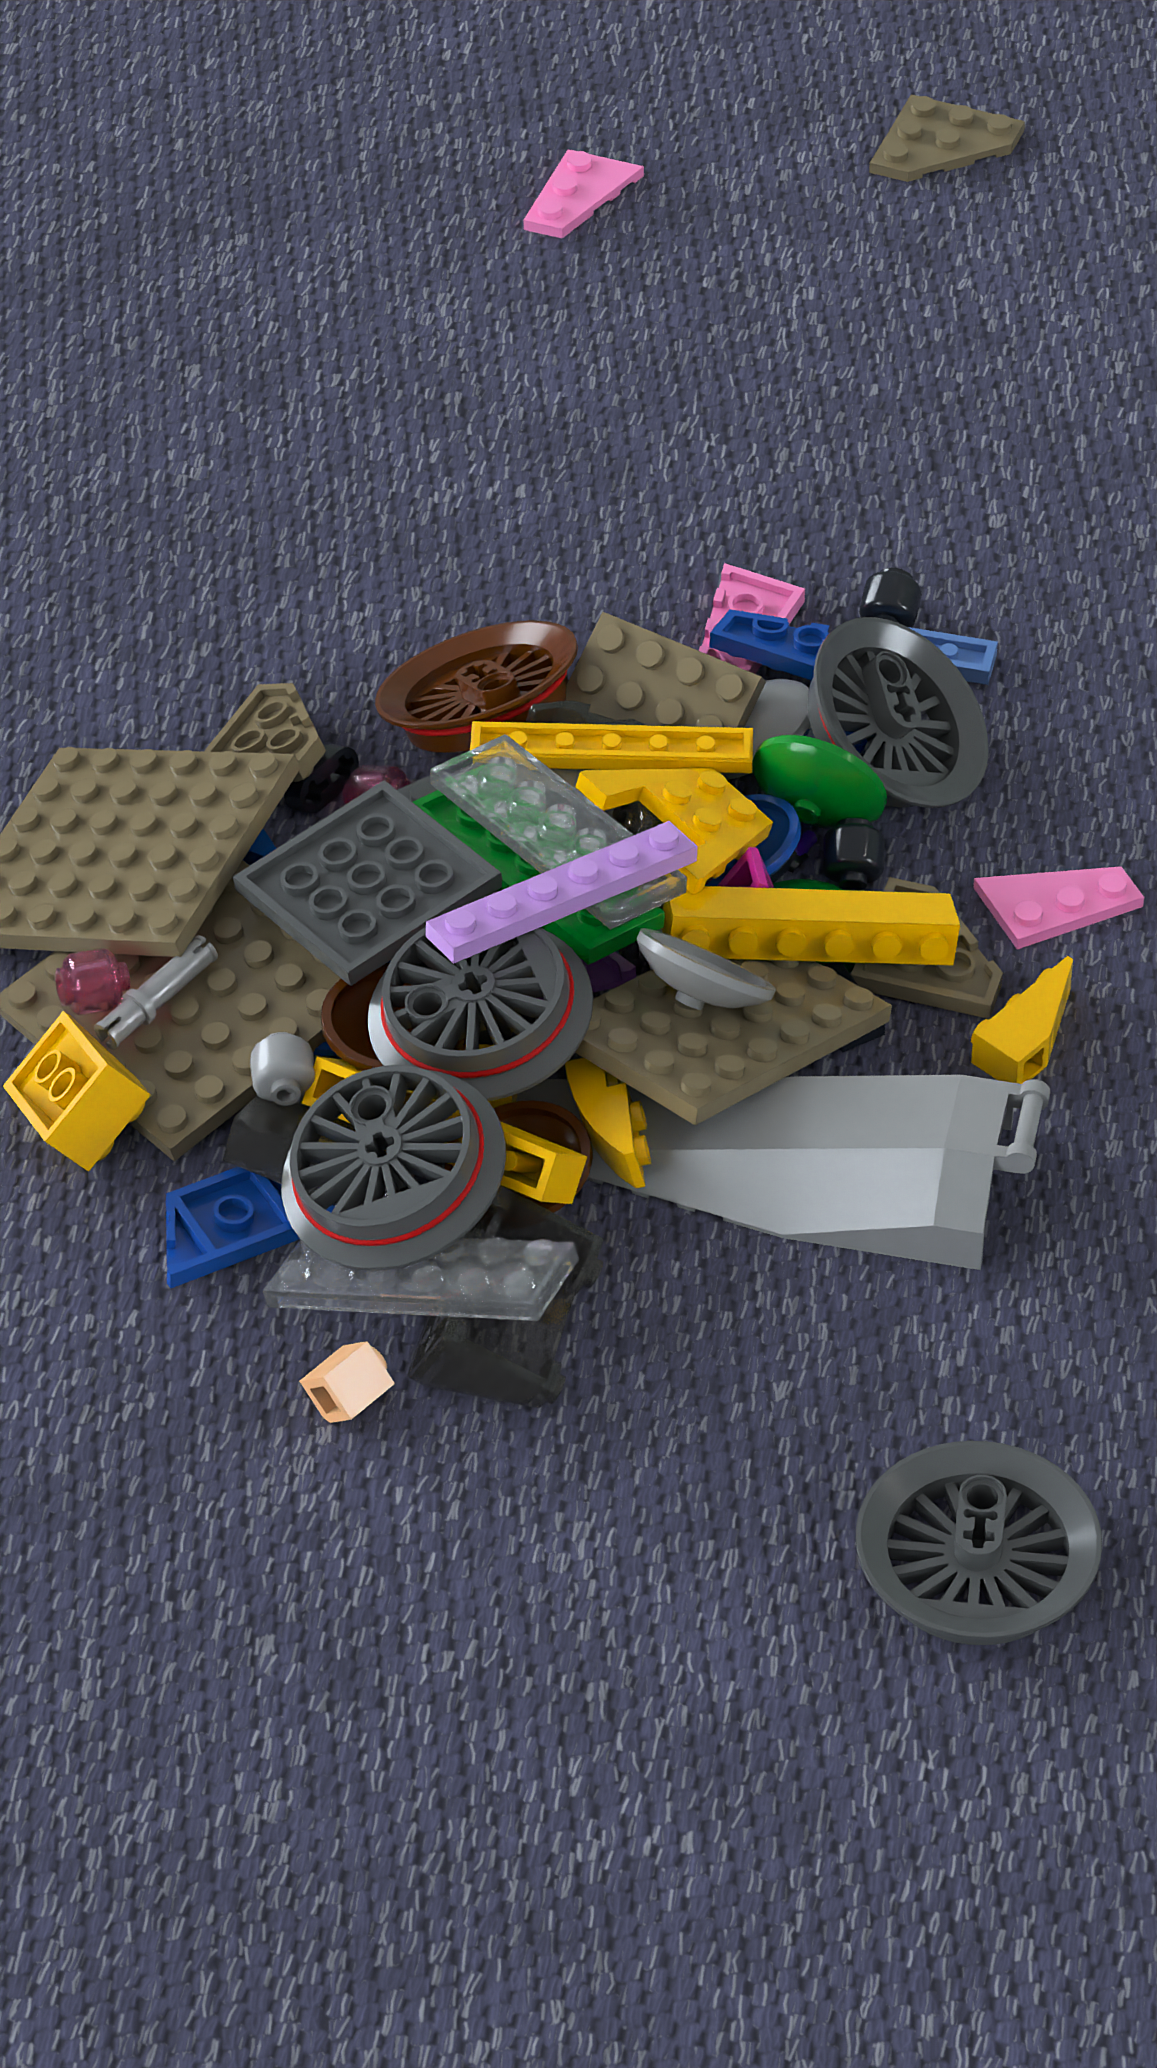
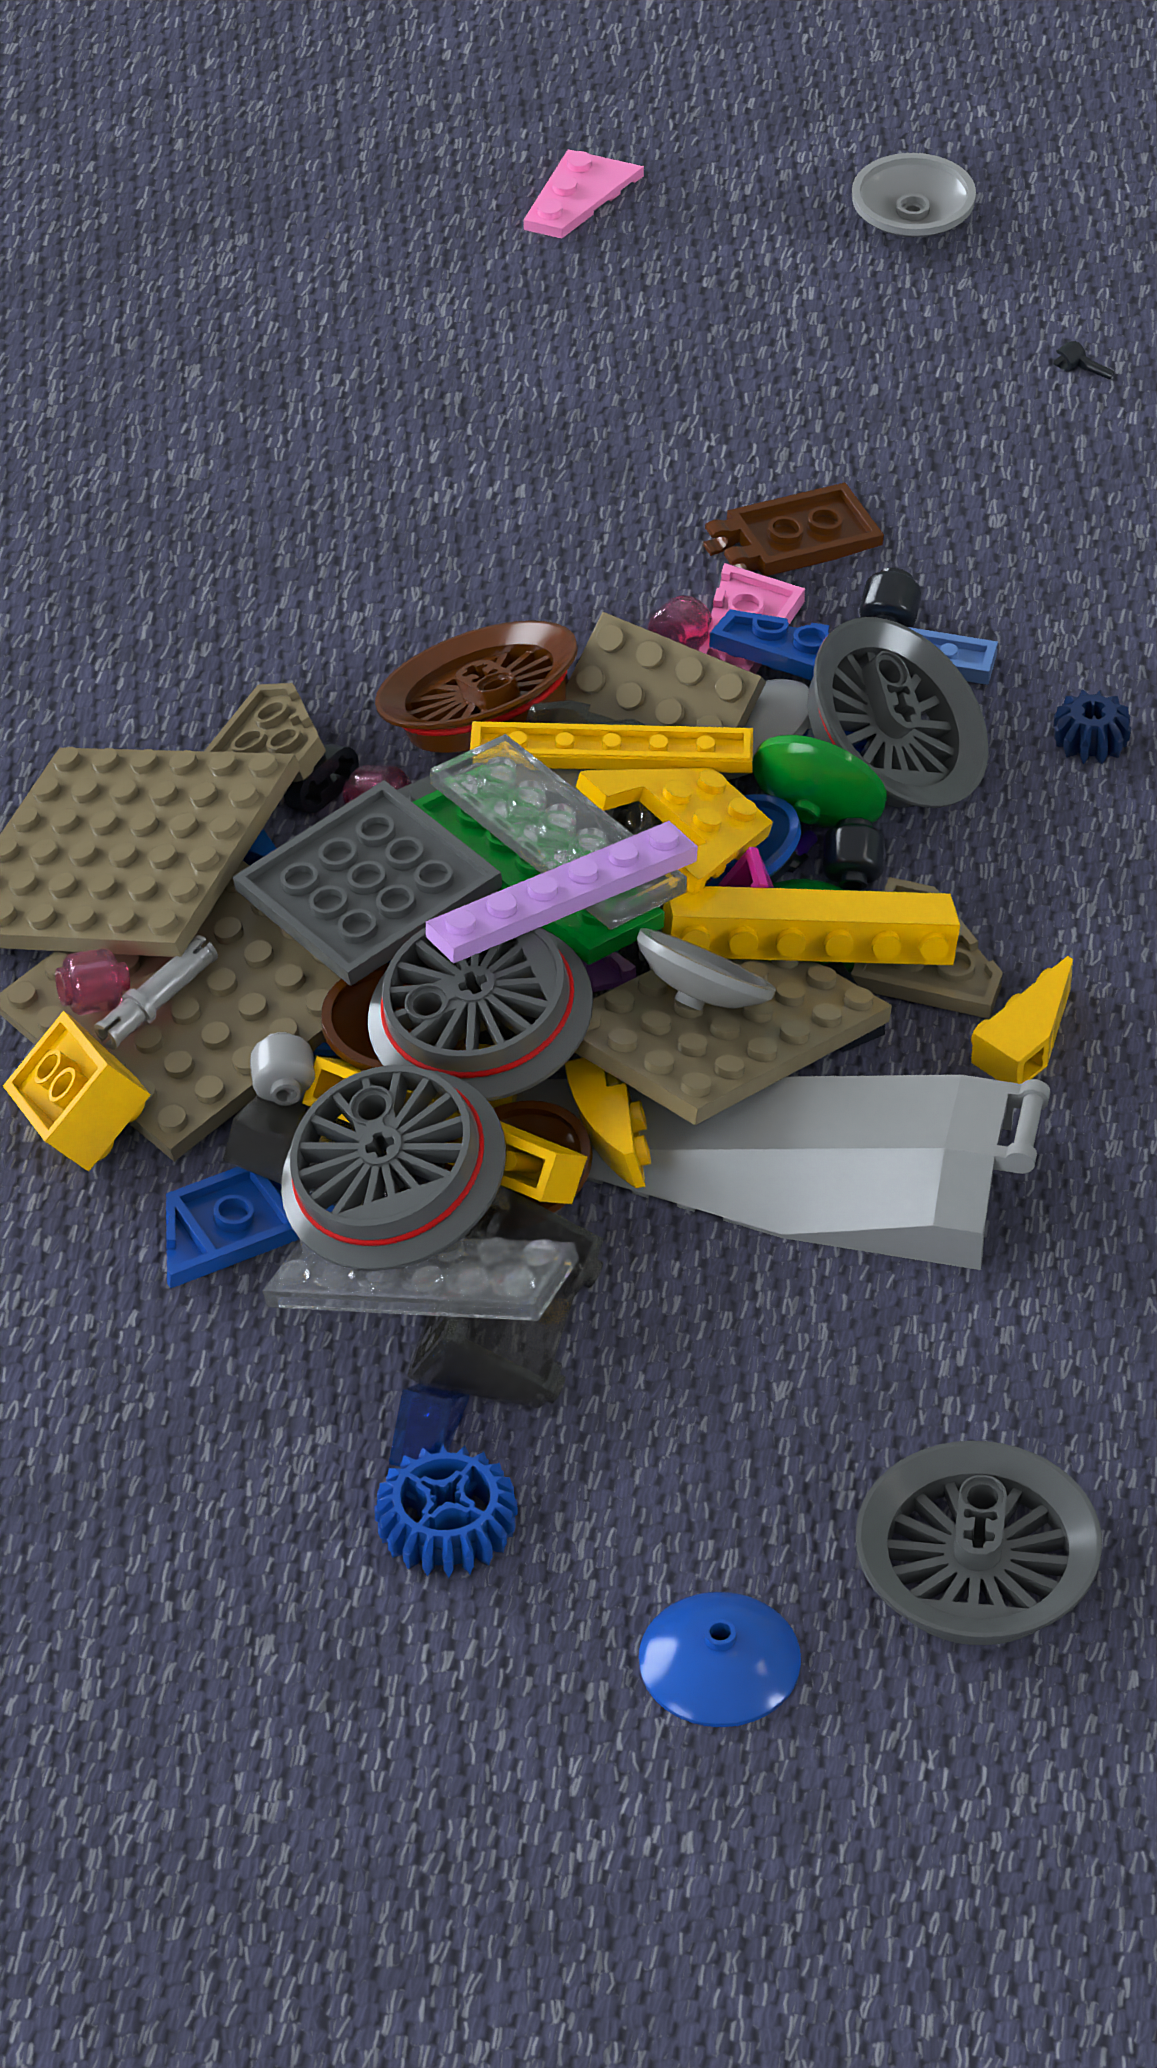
(347, 1381): light nougat brick -> none
(426, 1420): none -> clear blue slope
(450, 1525): none -> blue gear
(683, 621): none -> clear pink head
(719, 1679): none -> blue dish
(794, 531): none -> reddish brown tile
(913, 194): none -> light grey dish
(942, 136): dark tan plate -> none
(1058, 902): bright pink wing -> none
(1074, 355): none -> black hand
(1092, 726): none -> dark blue gear

